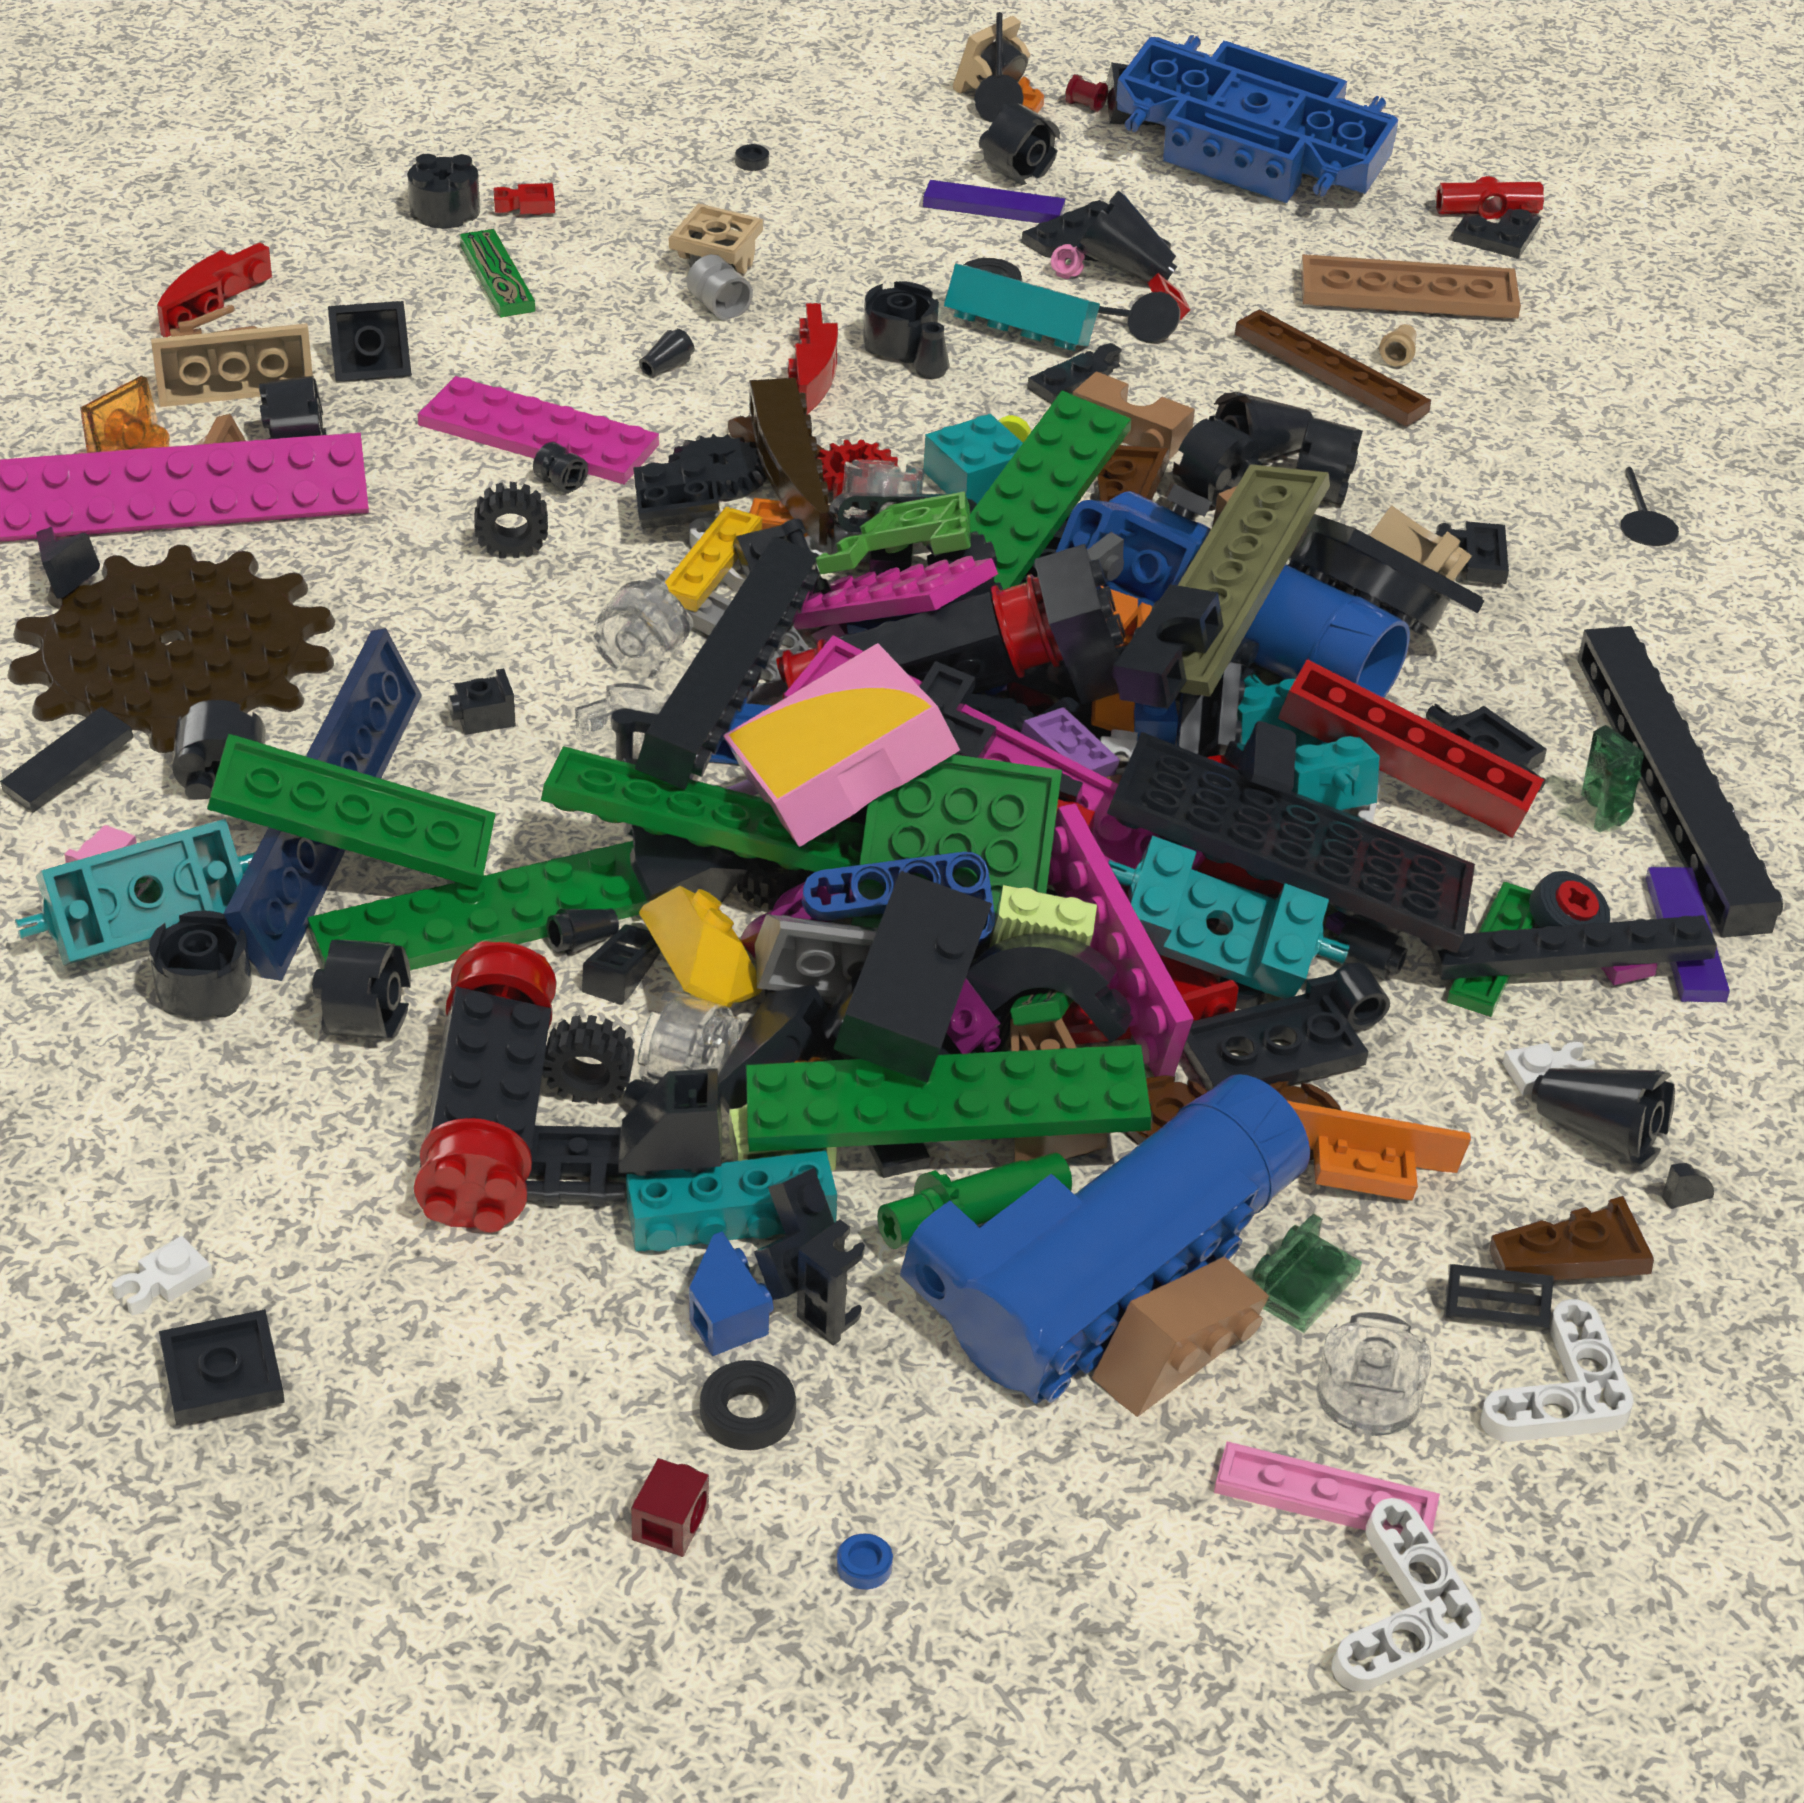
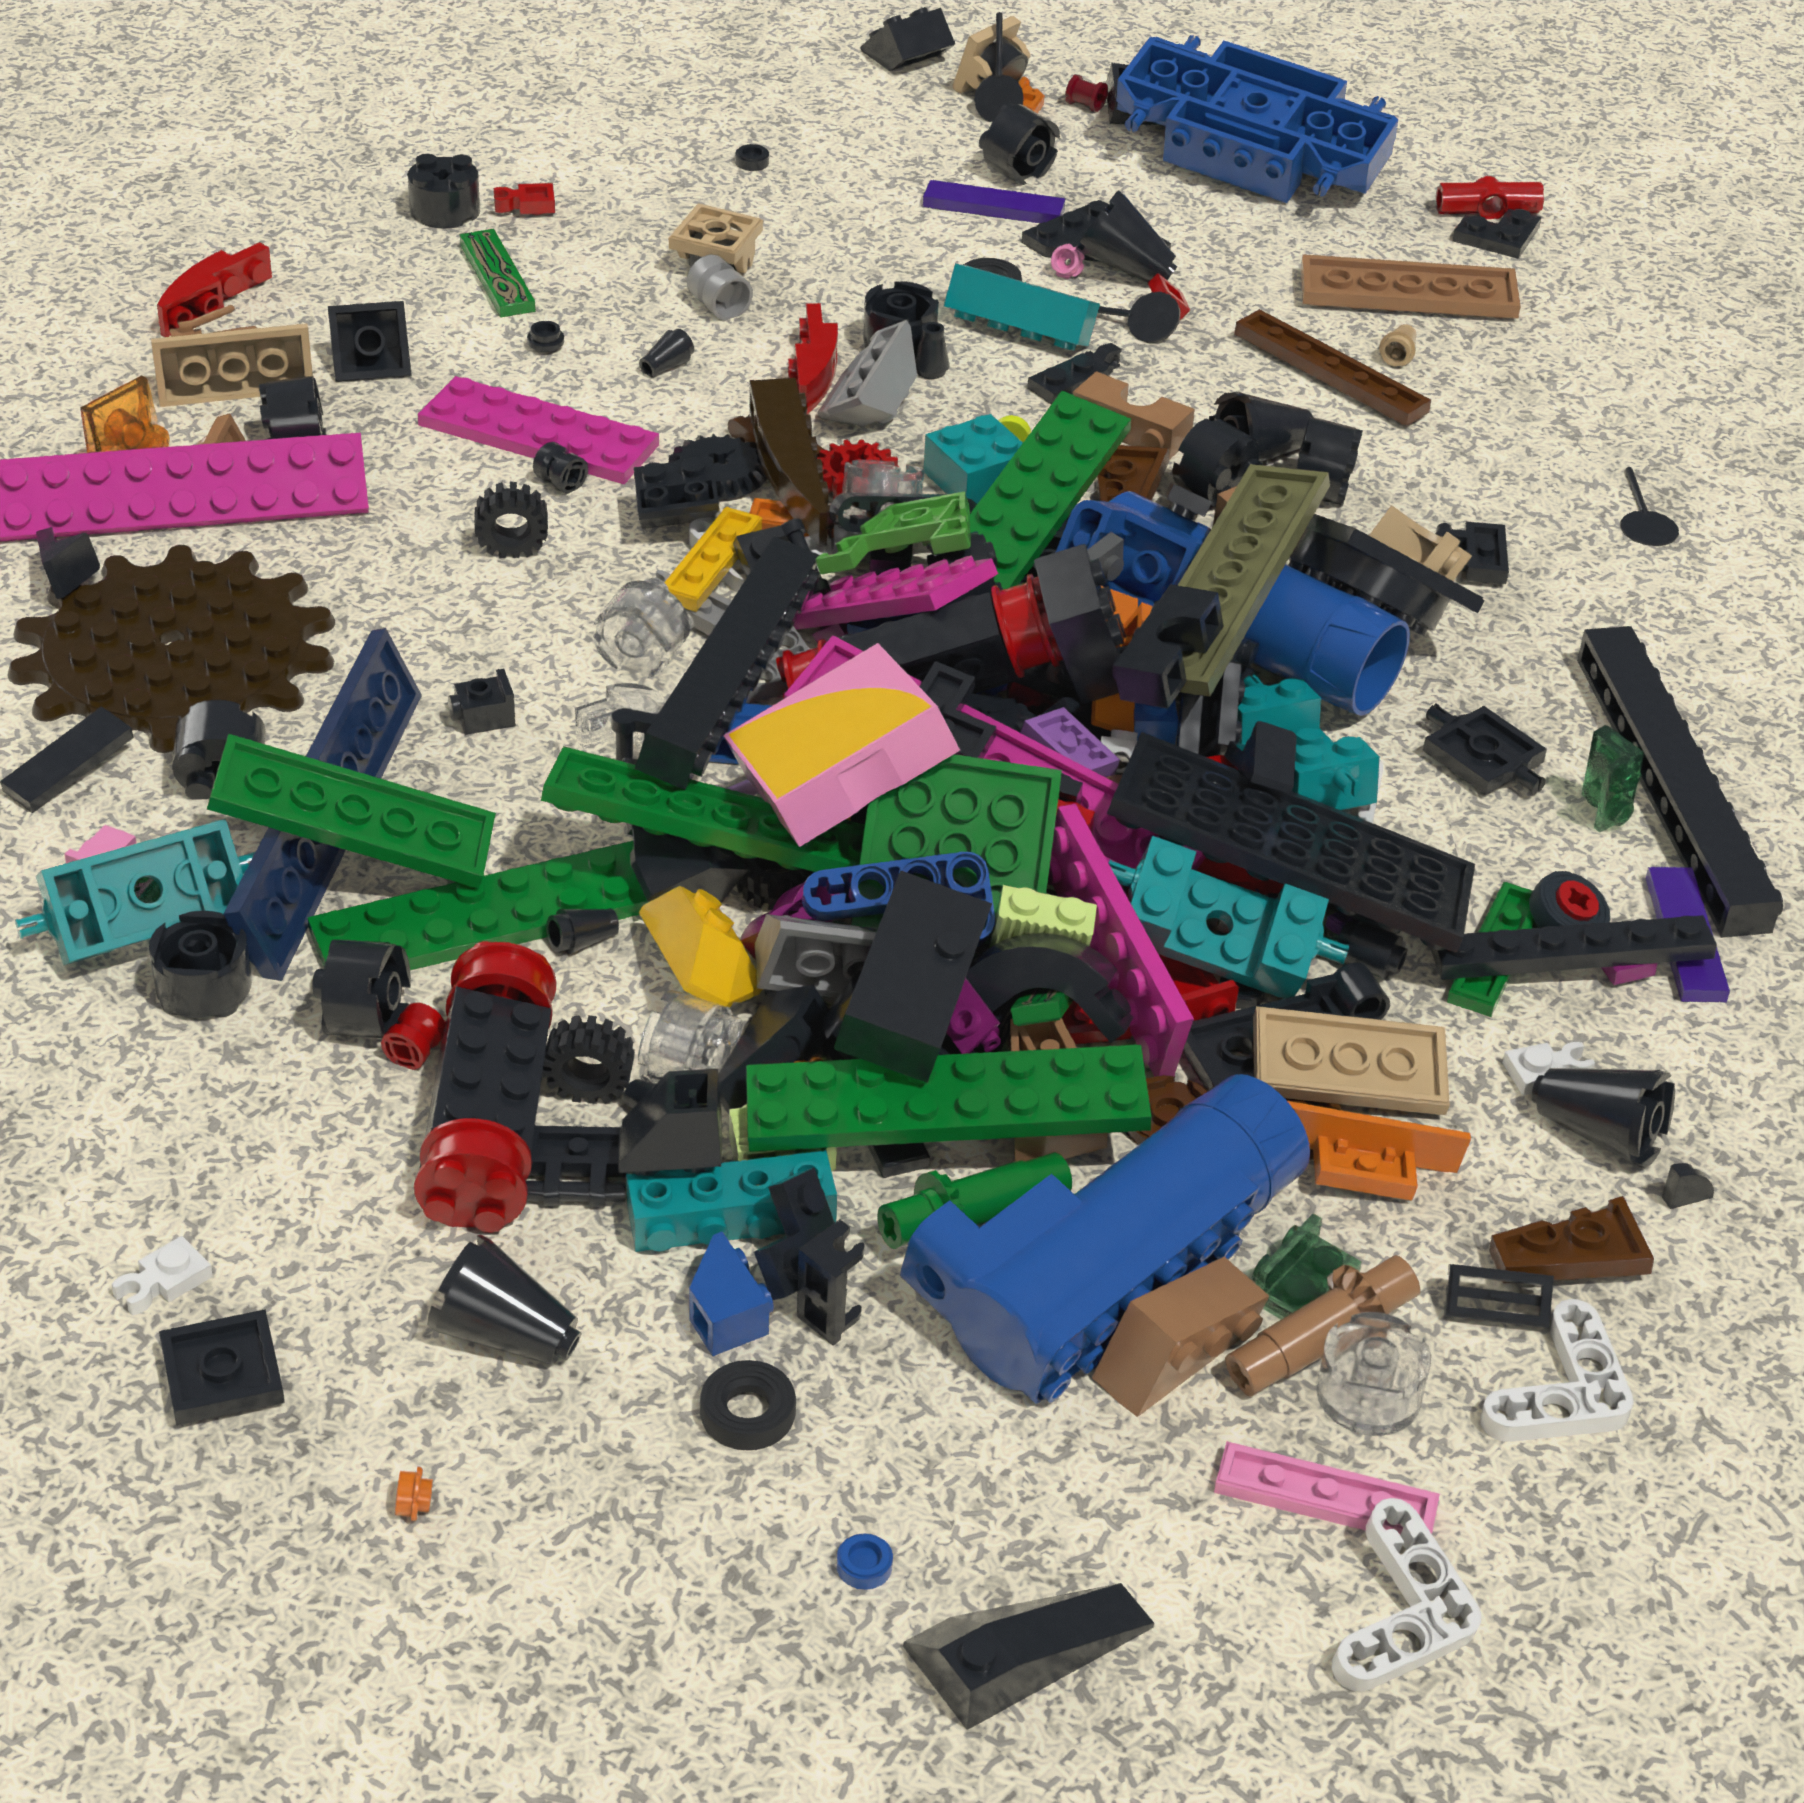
(411, 1039): none -> red wheel
(413, 1494): none -> orange plate
(503, 1307): none -> black cone
(545, 336): none -> black plate
(618, 969): black slope -> none
(670, 1507): dark red brick -> none
(874, 380): none -> light grey wedge
(909, 39): none -> black slope
(1012, 1651): none -> black wedge
(1302, 1334): none -> medium nougat gear
(1352, 1060): none -> tan tile
(1412, 748): red brick -> none

